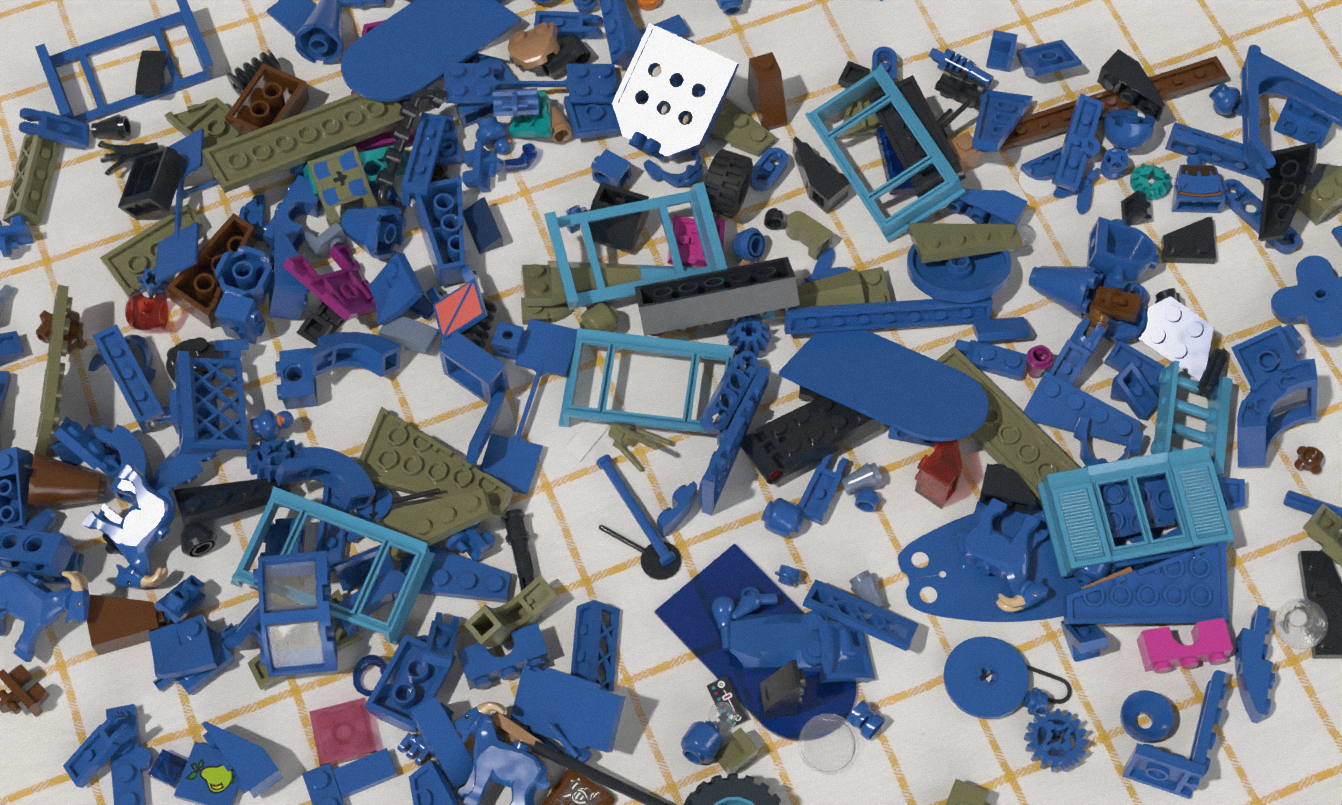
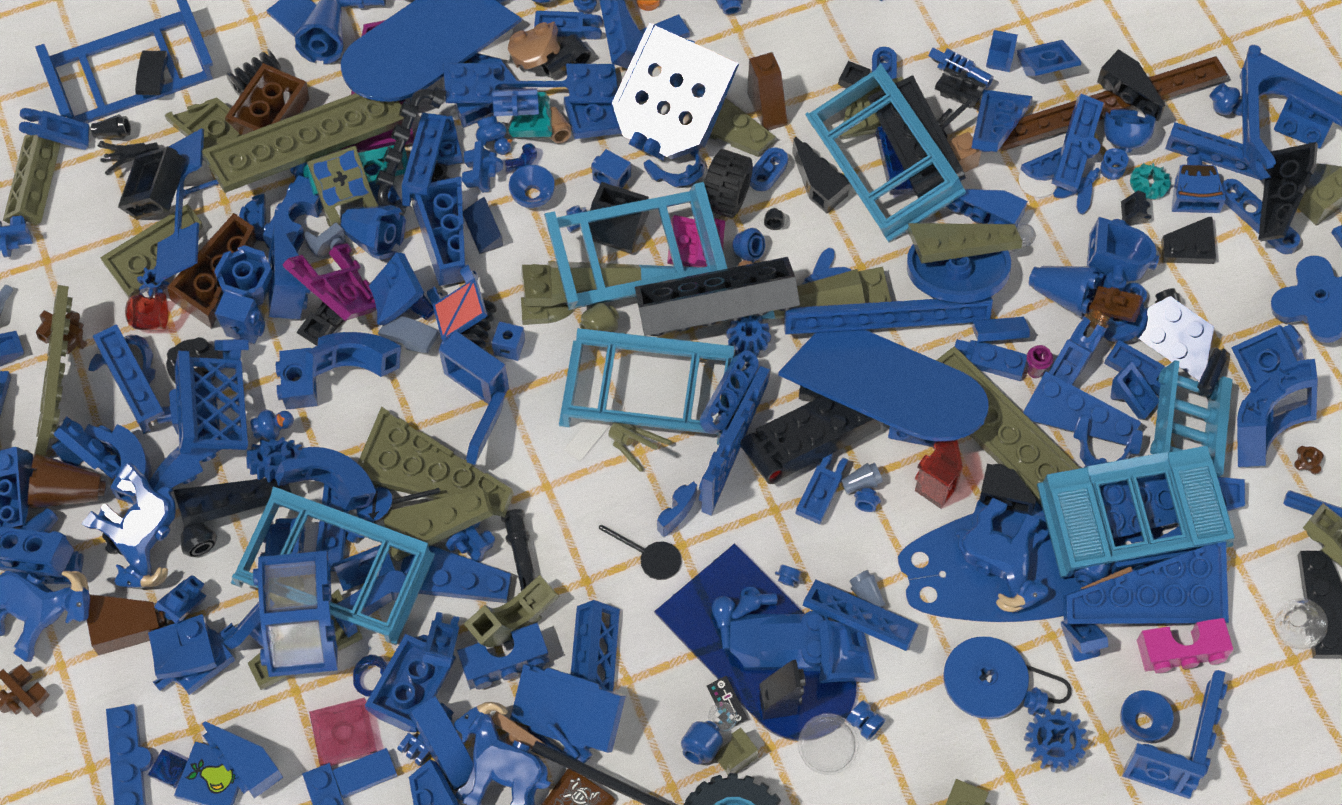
(98, 748): blue hinge -> none
(531, 177): none -> blue piece
(545, 350): blue hinge -> none
(605, 463): blue bar -> none
(782, 517): blue head -> none
(808, 232): olive leg -> none
(1251, 668): blue slope -> none

